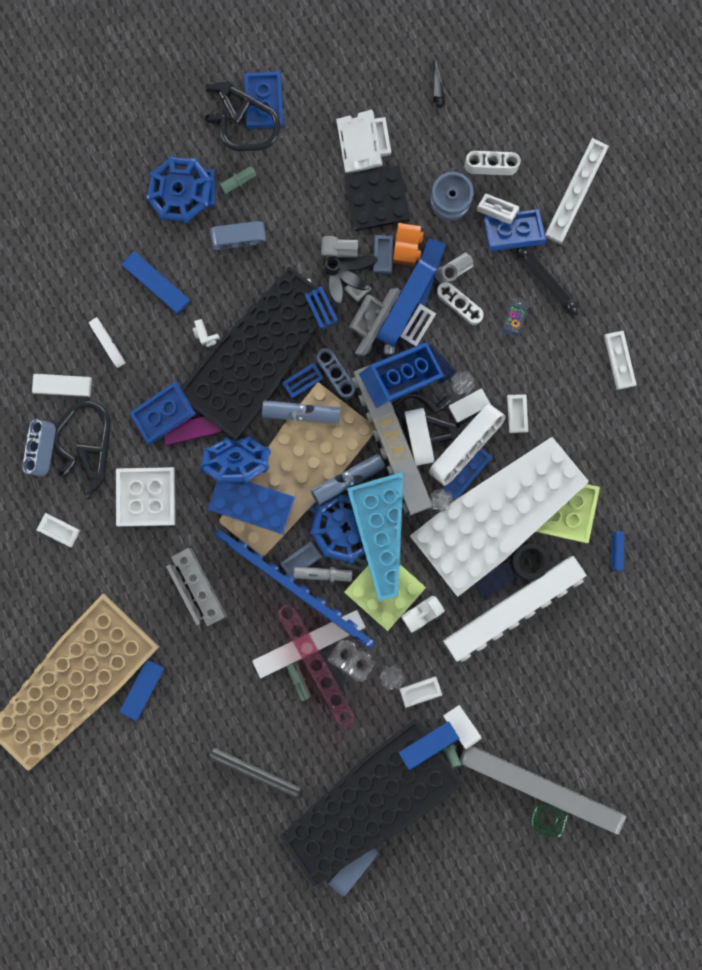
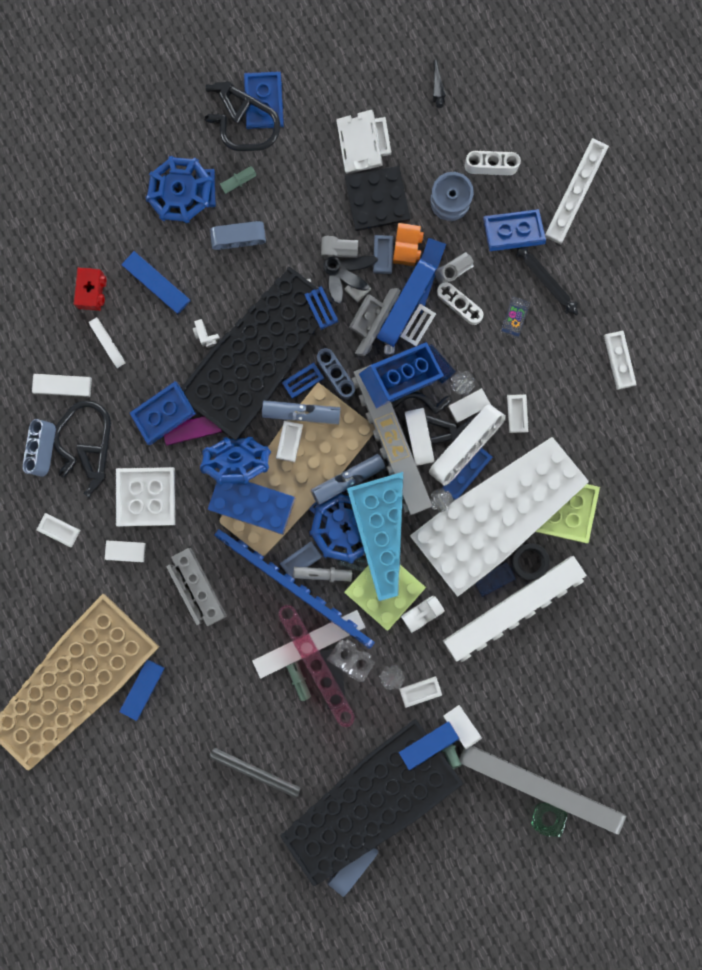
(85, 280): none -> red brick
(125, 551): none -> white tile
(289, 441): none -> white tile
(496, 210): white tile -> none
(617, 555): blue tile -> none

